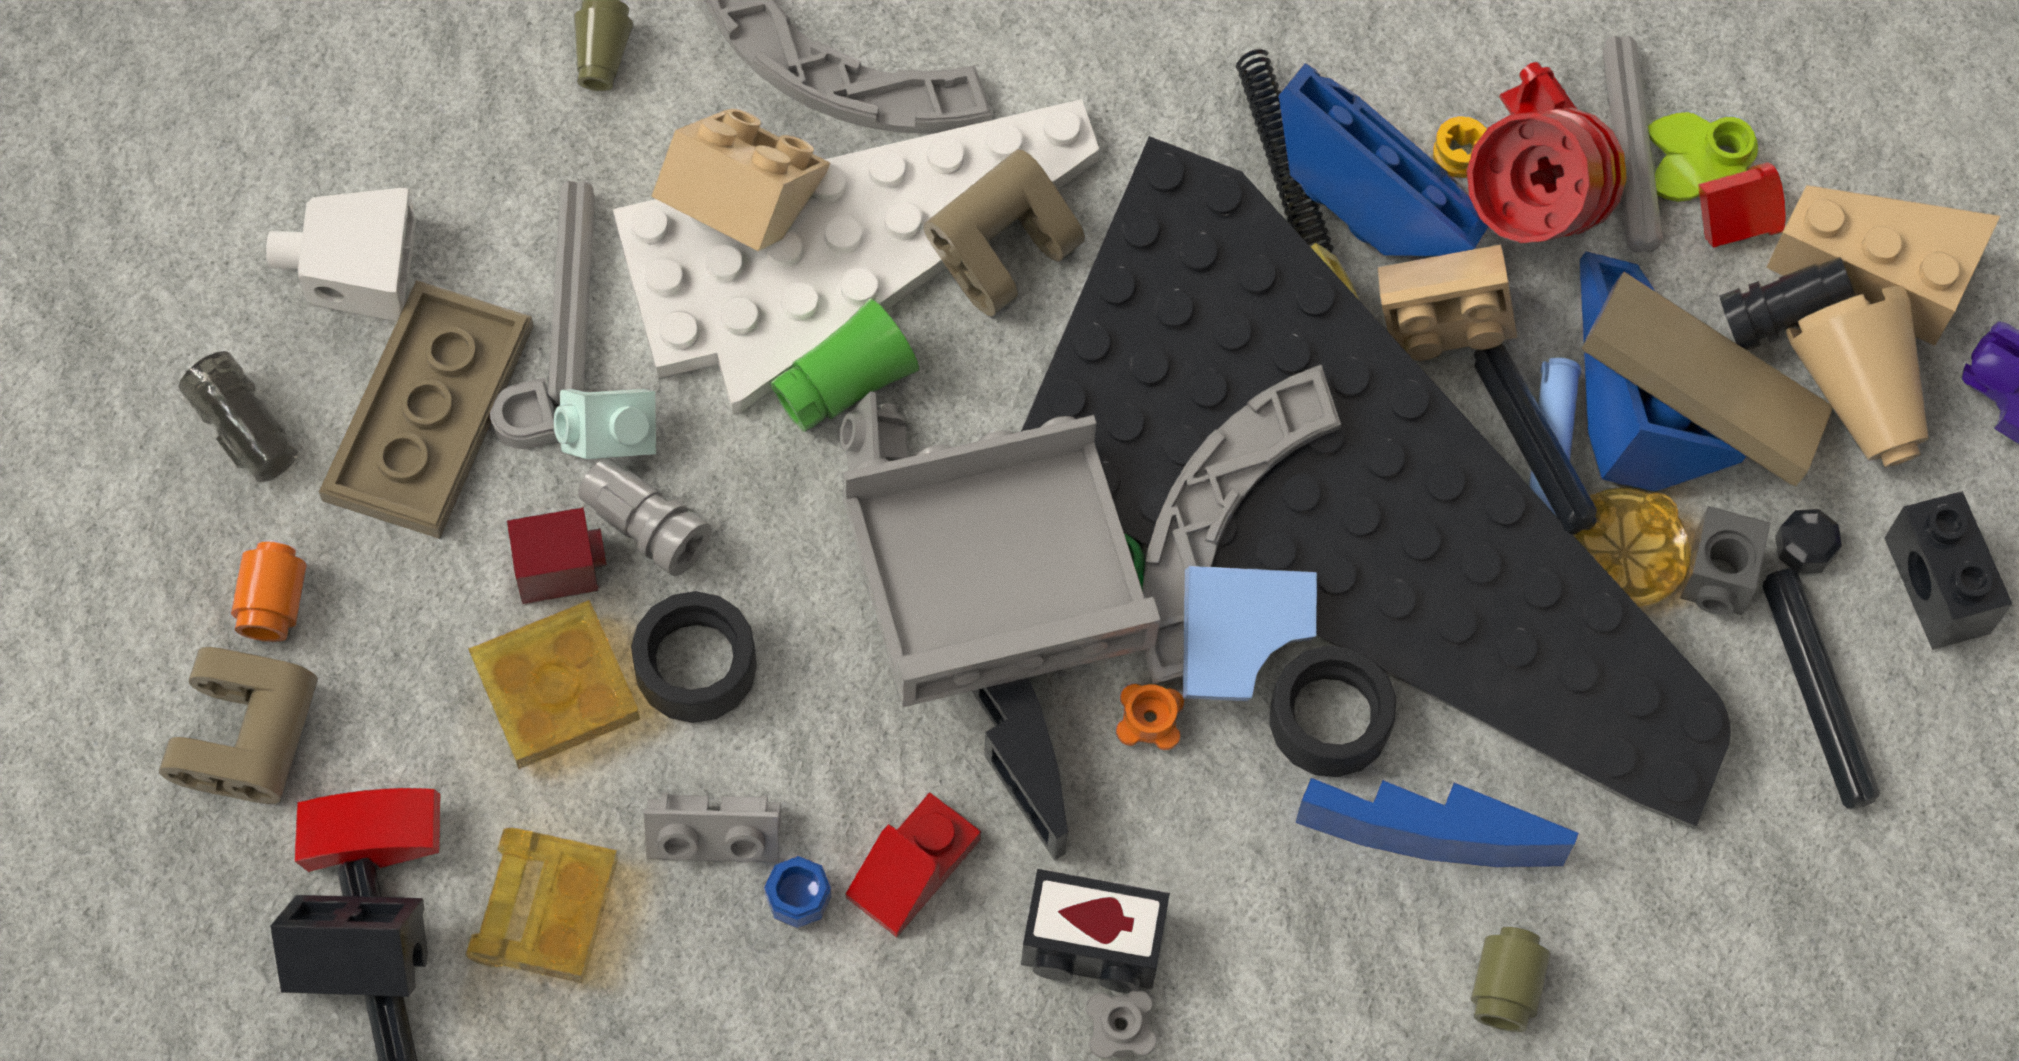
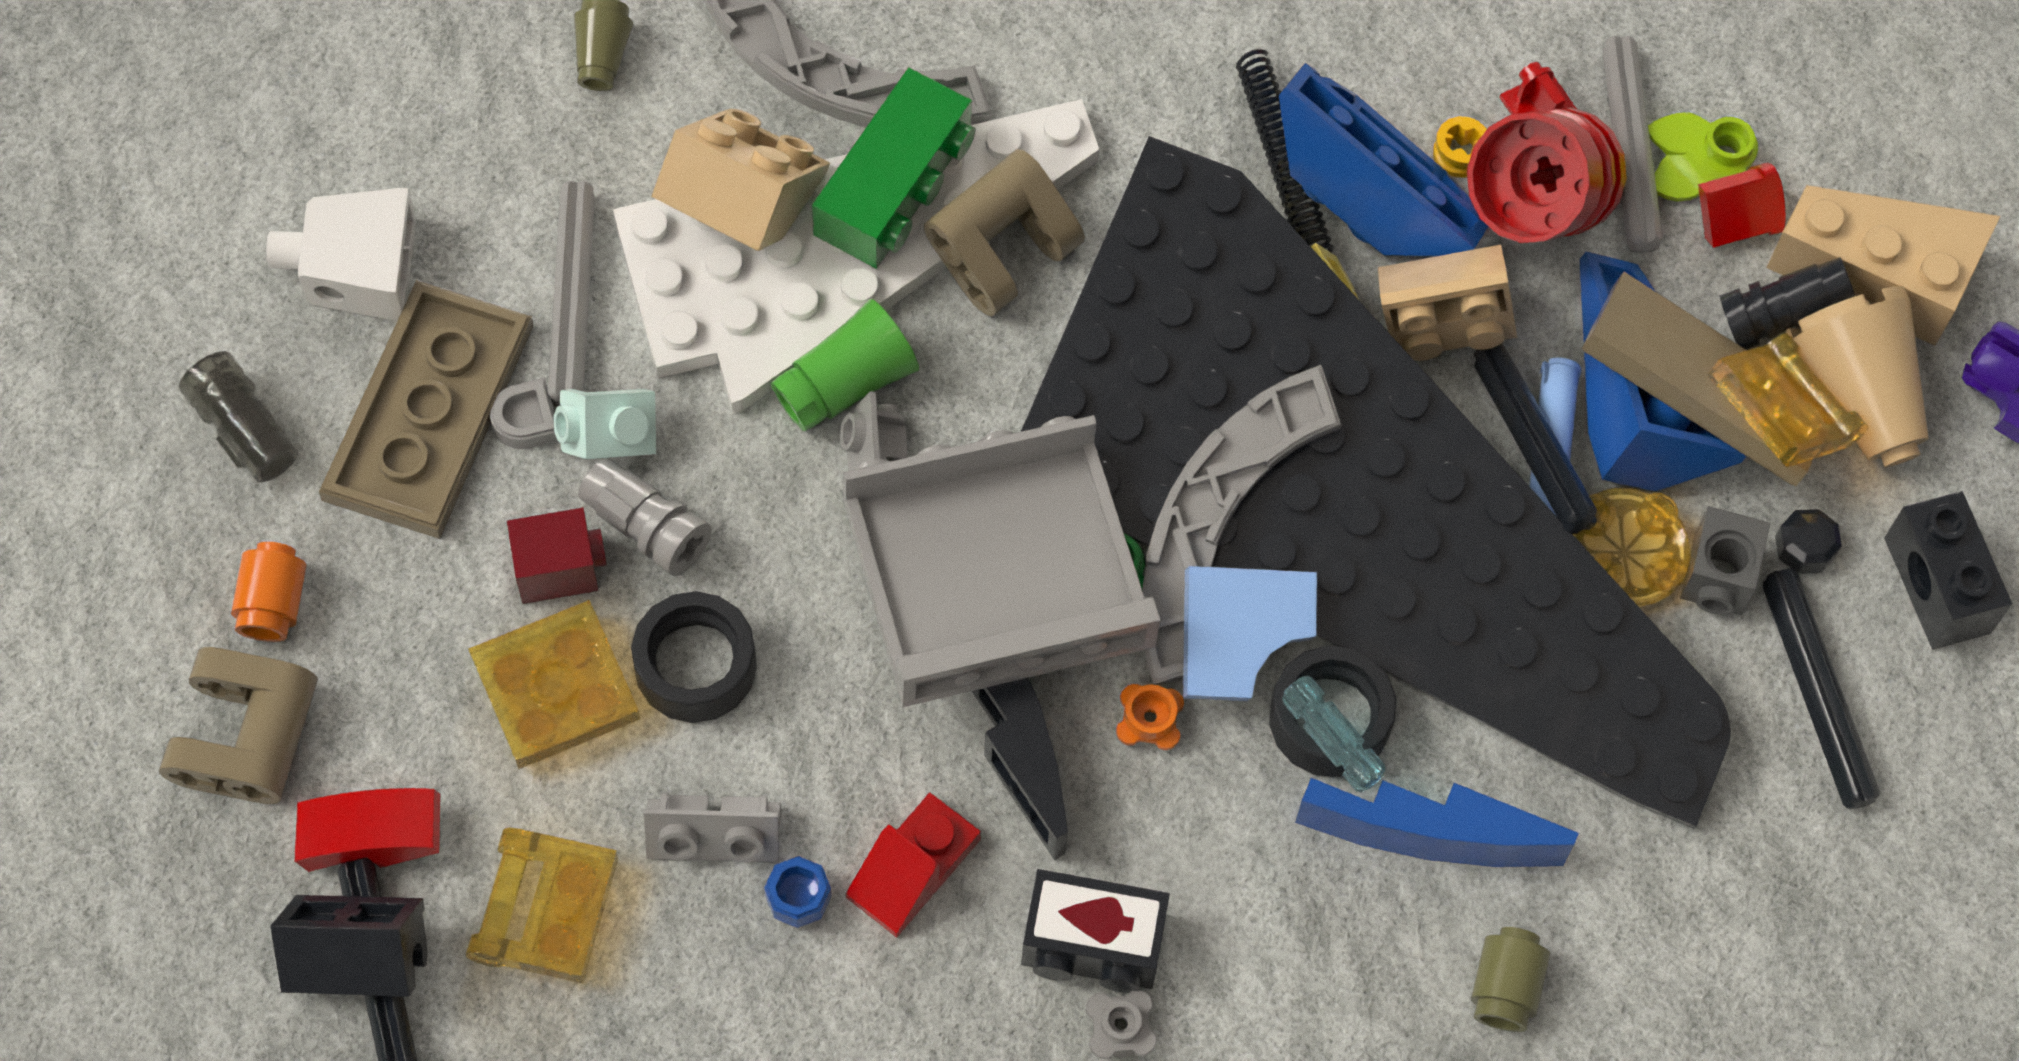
(893, 168): none -> green brick
(1333, 733): none -> clear light blue axle
(1788, 423): none -> clear yellow plate

